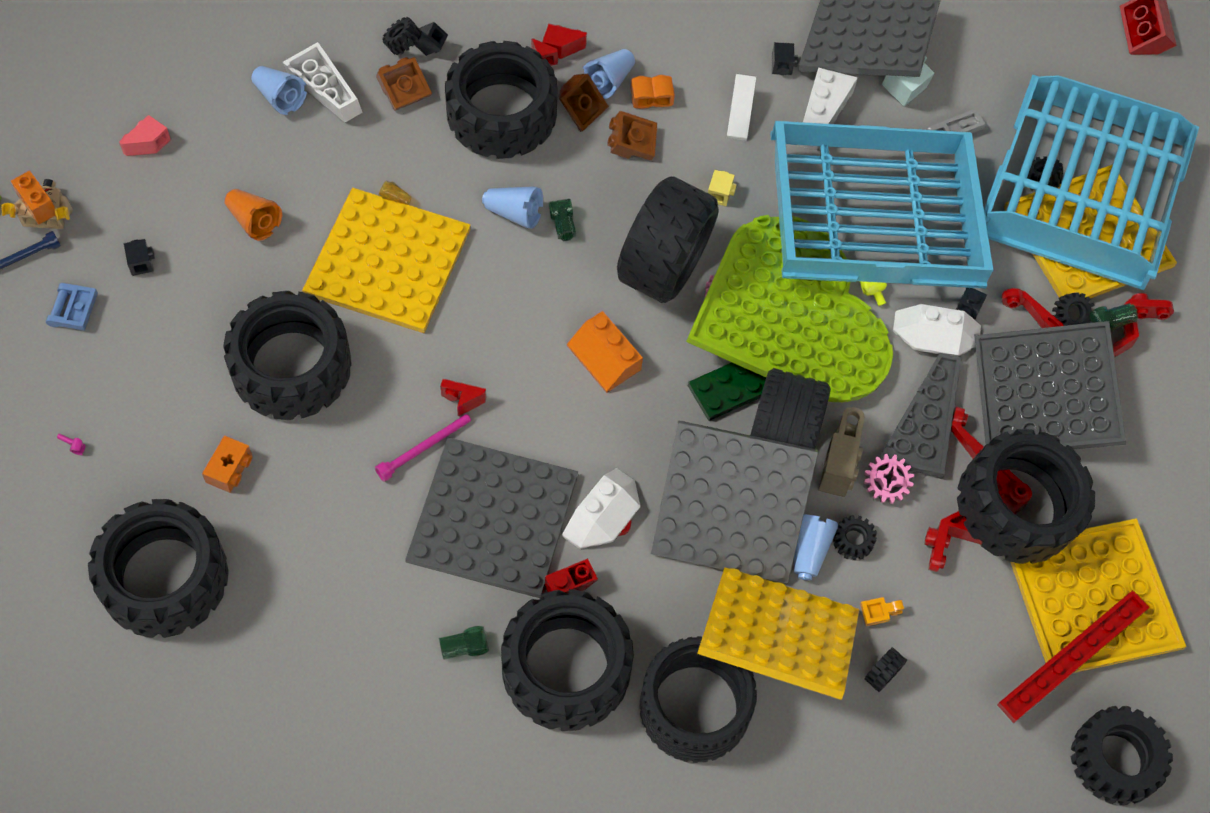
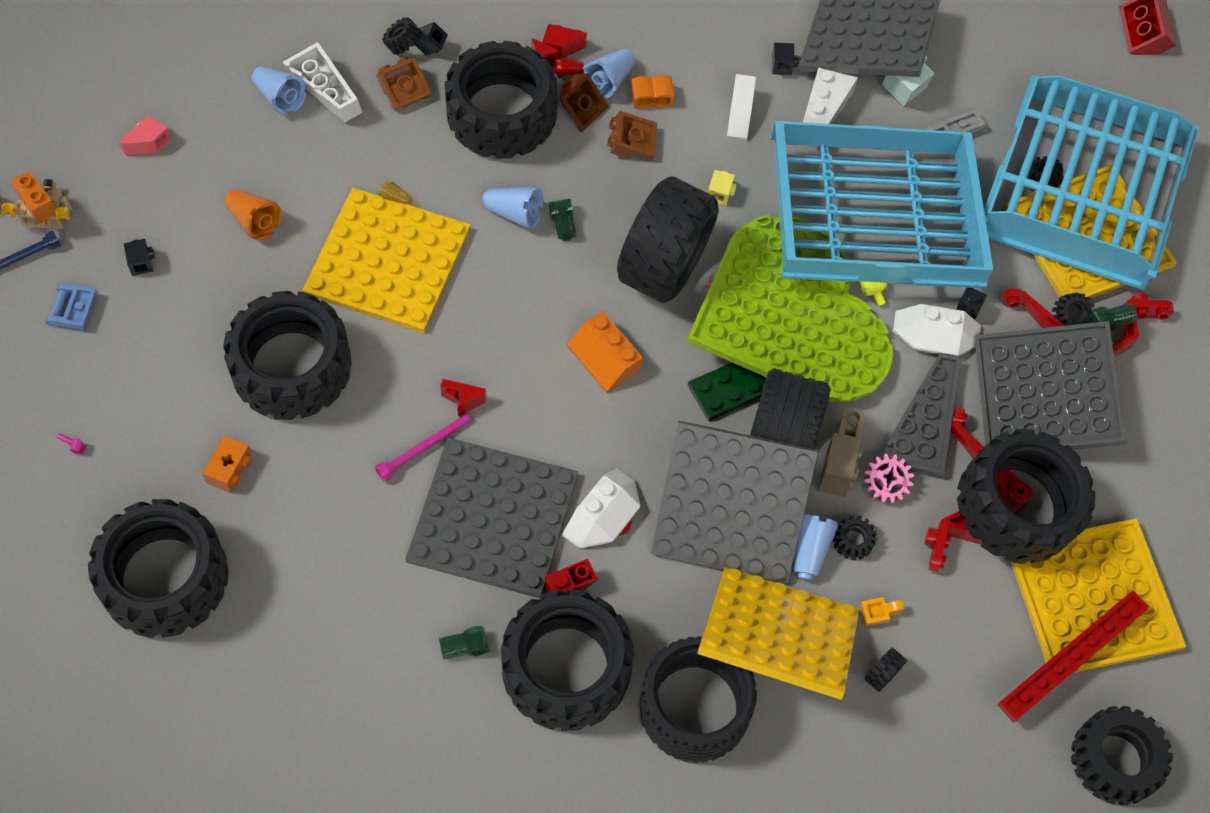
(567, 67): none -> red cone

